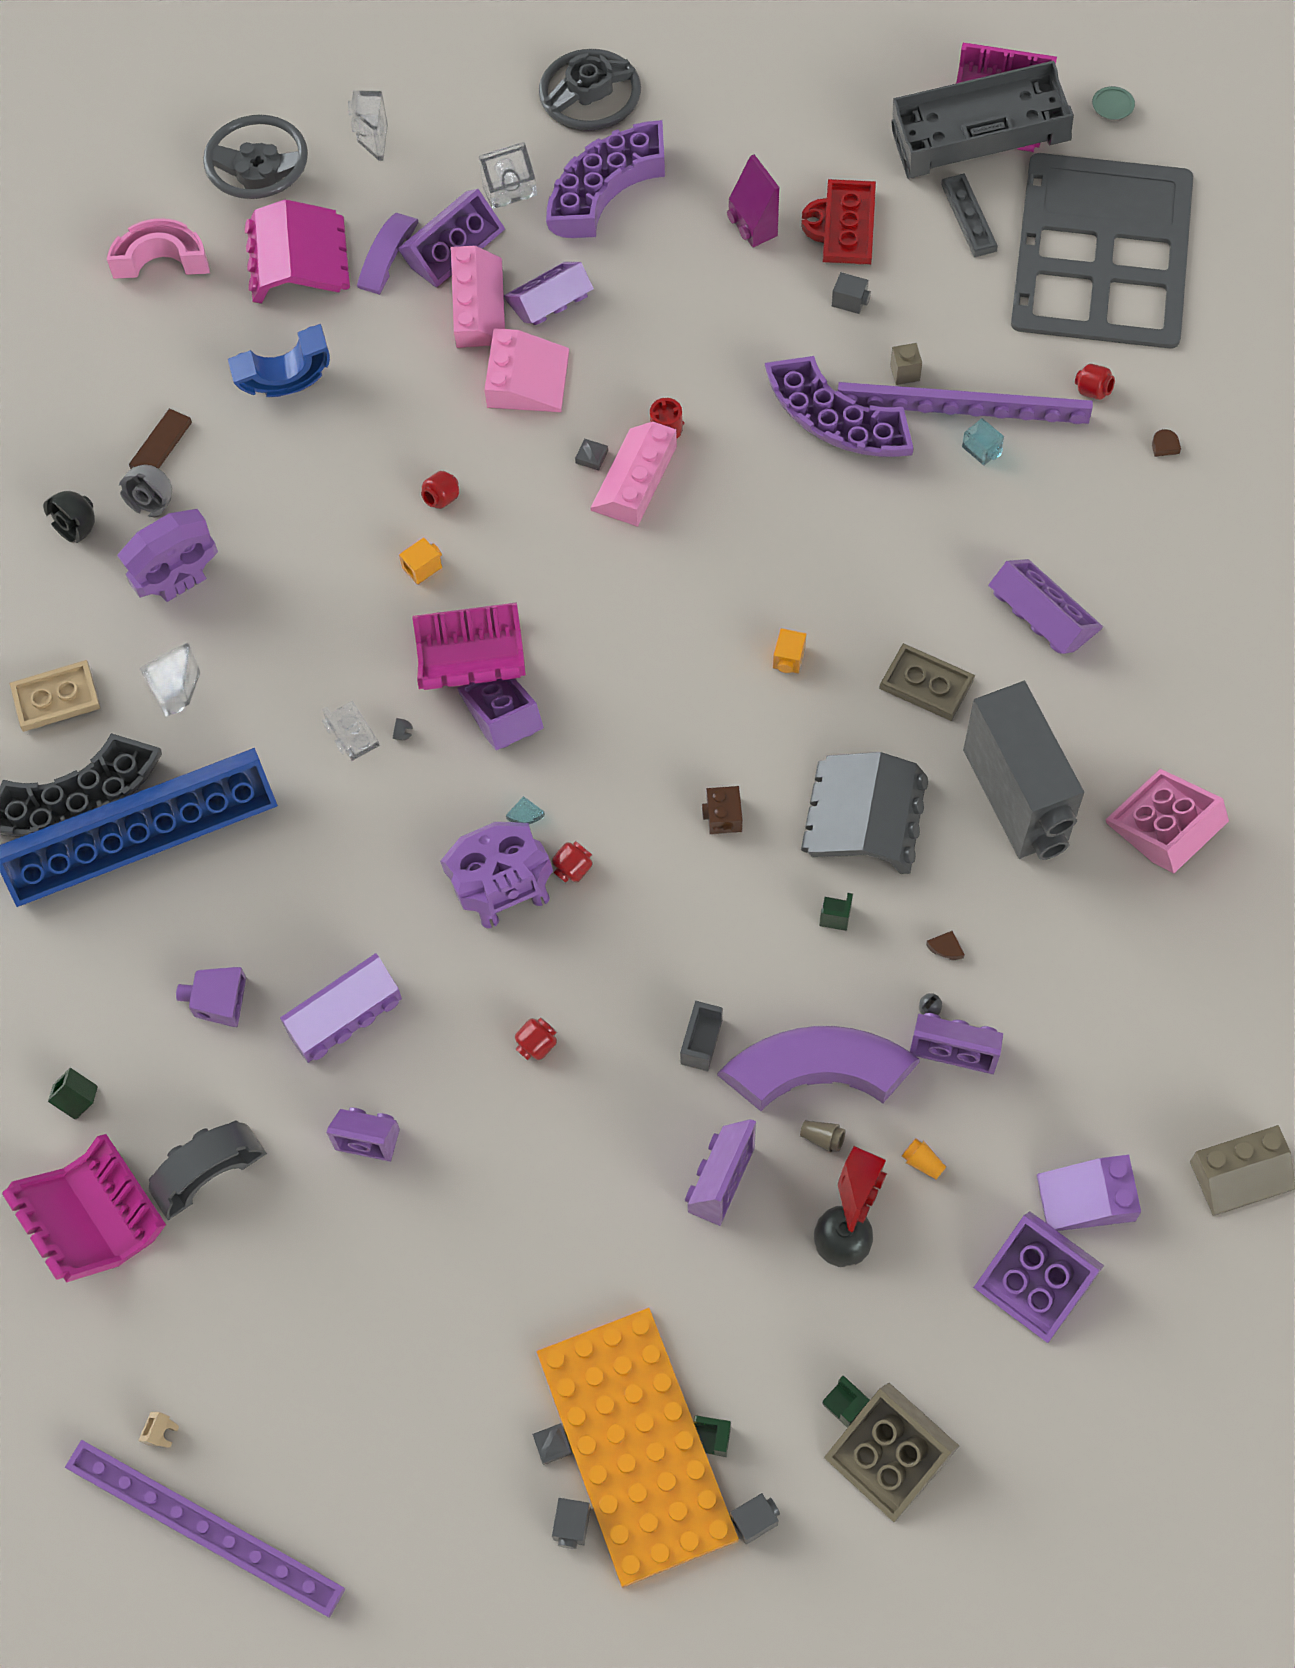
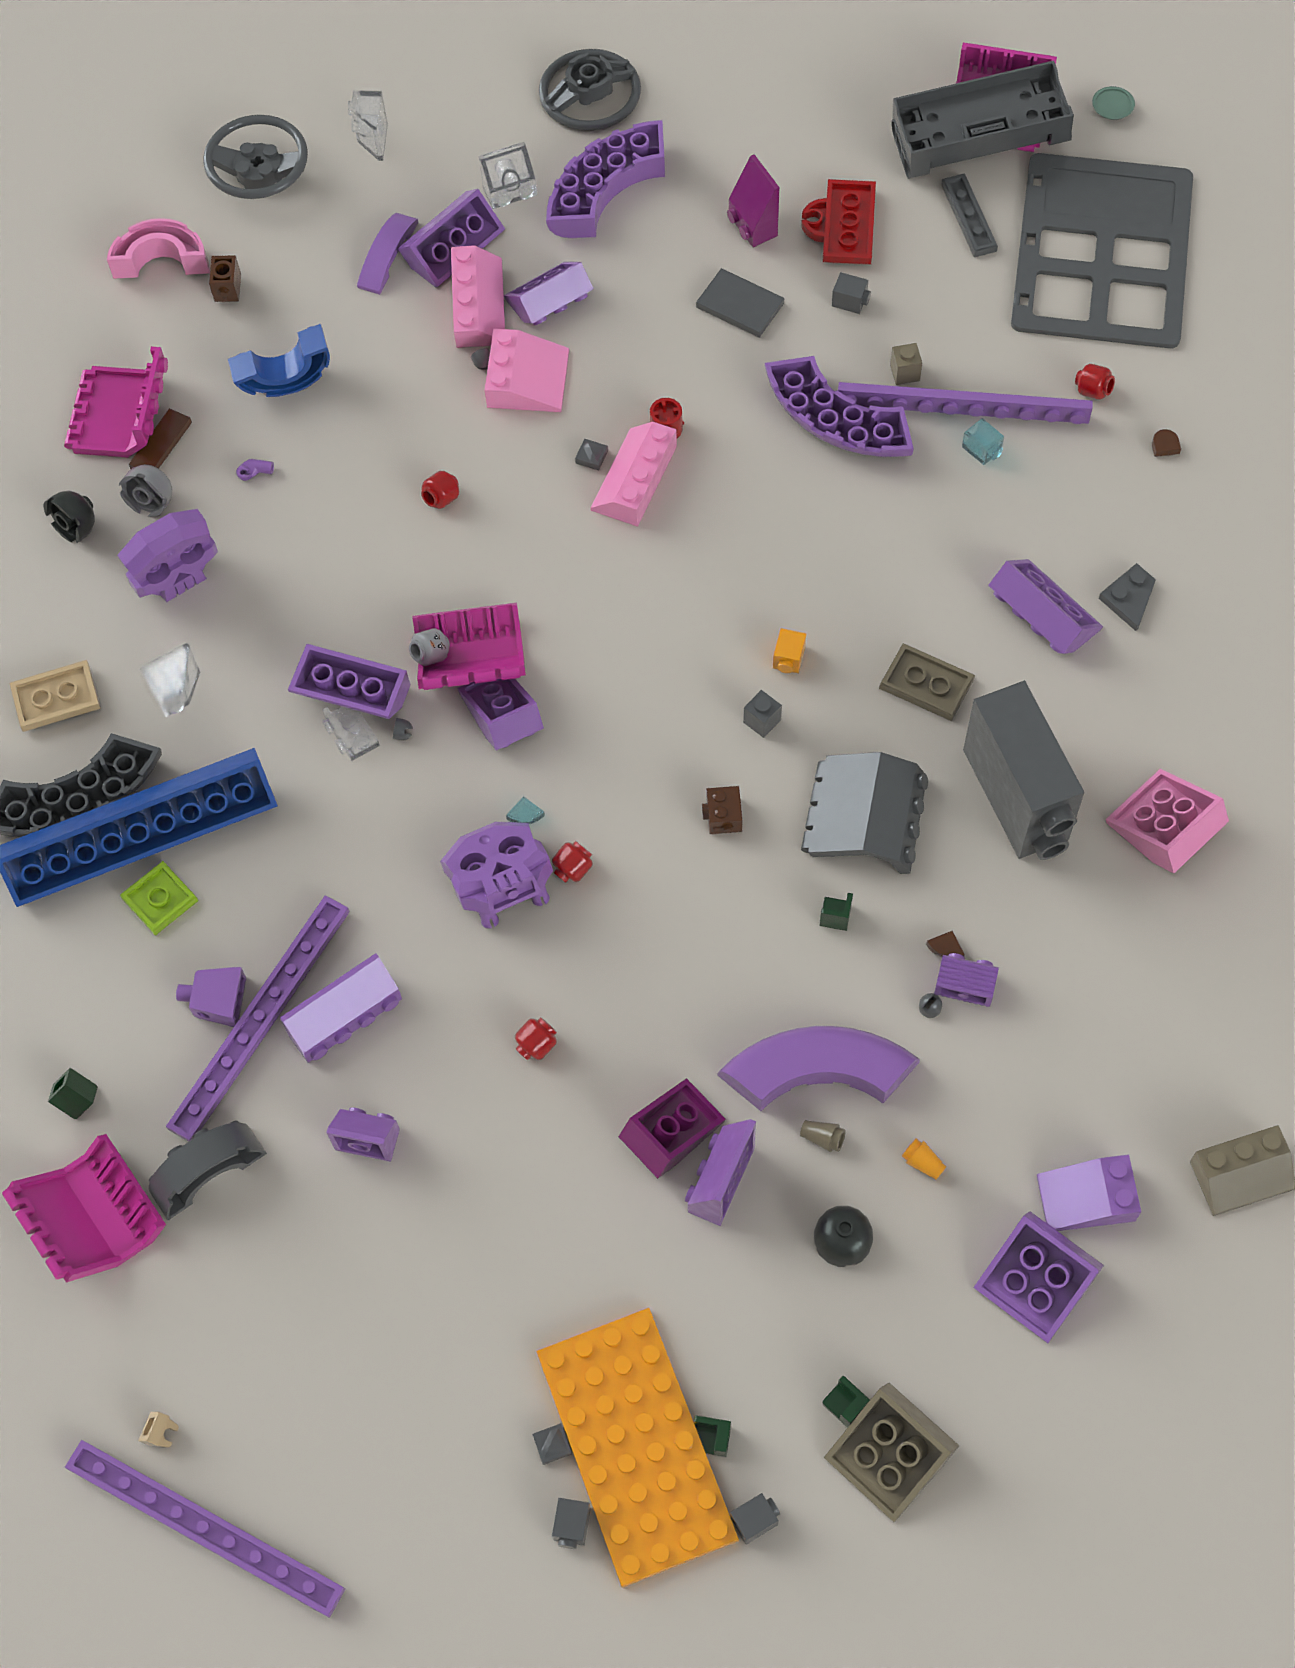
(116, 408): none -> dark pink hinge
(159, 898): none -> lime tile
(225, 278): none -> reddish brown head
(253, 467): none -> medium lavender arm
(257, 1019): none -> medium lavender plate
(296, 246): dark pink hinge -> none
(350, 682): none -> medium lavender slope
(421, 560): light orange brick -> none
(429, 647): none -> light grey head
(481, 358): none -> dark grey hinge
(671, 1127): none -> magenta slope
(701, 1036): dark grey panel -> none
(740, 302): none -> dark grey tile
(762, 713): none -> dark grey brick
(857, 1184): red slope -> none
(956, 1043): medium lavender slope -> none
(966, 979): none -> medium lavender brick
(1129, 595): none -> dark grey wing

